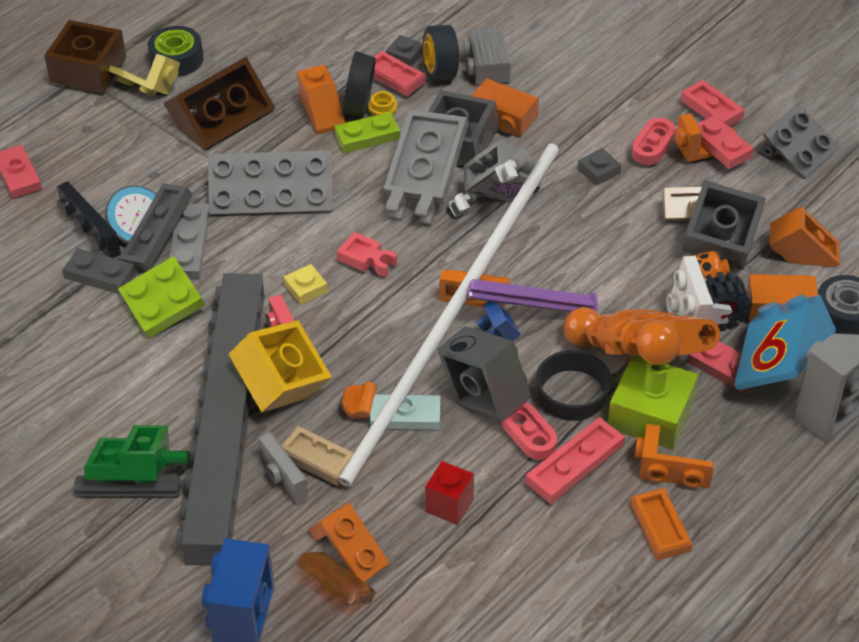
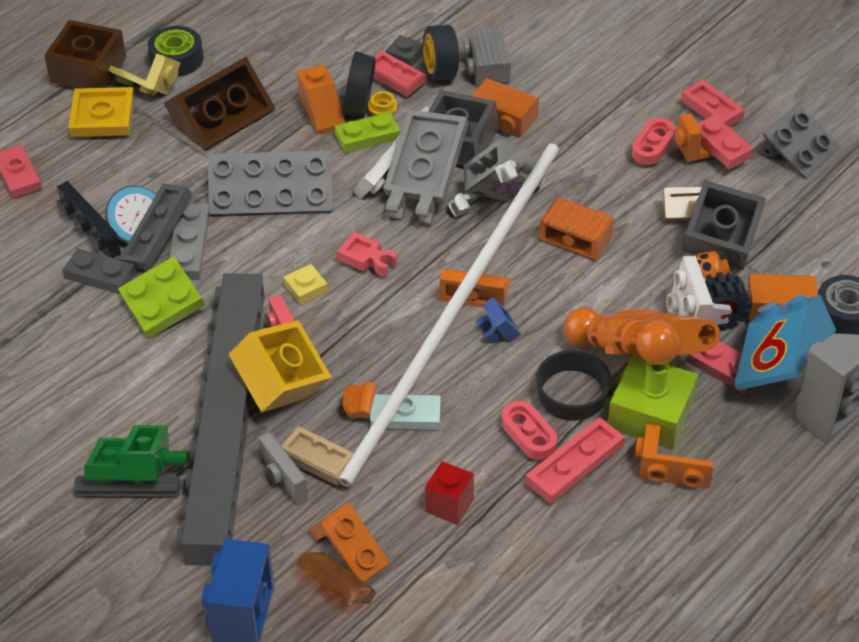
(101, 112): none -> yellow plate
(373, 179): none -> white plate
(484, 372): dark grey brick -> none
(530, 296): medium lavender axle -> none
(576, 228): none -> orange brick
(599, 166): dark grey plate -> none
(661, 524): orange tile -> none
(803, 240): orange slope -> none

